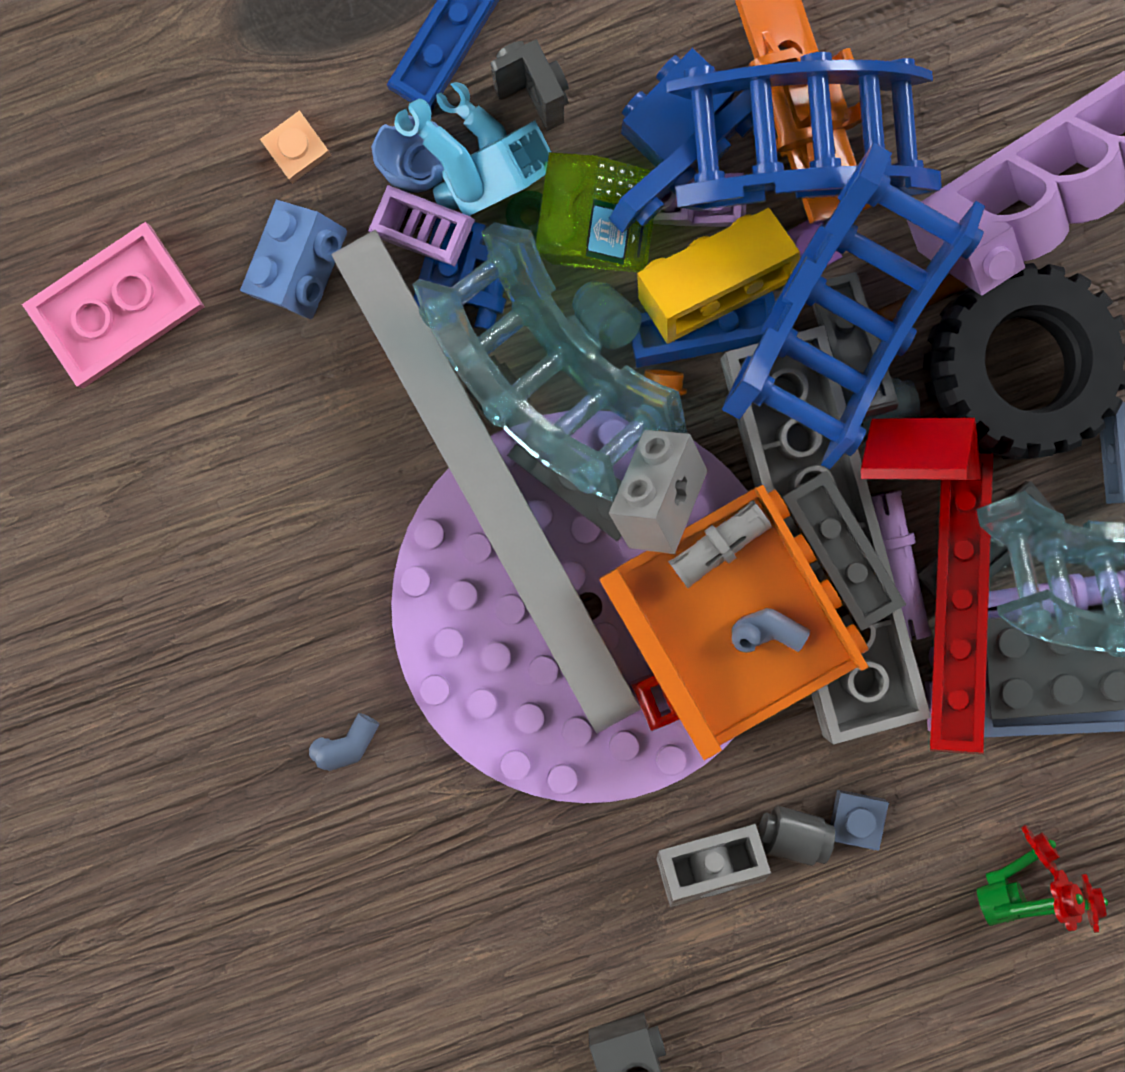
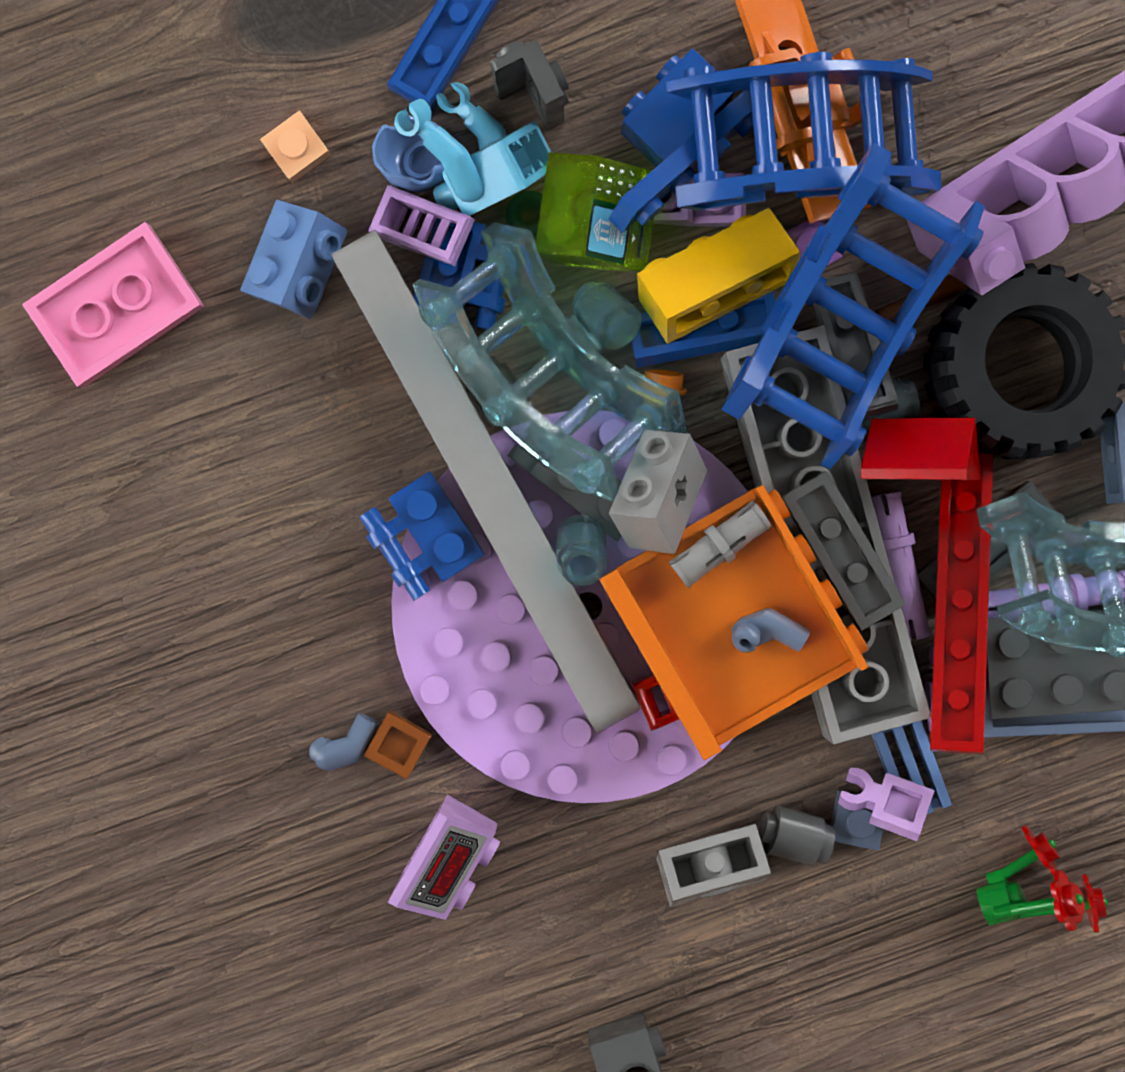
(398, 744): none -> dark orange plate
(434, 526): none -> blue plate
(445, 861): none -> slope
(581, 550): none -> clear light blue brick
(896, 804): none -> lavender plate
(941, 796): none -> medium blue tile

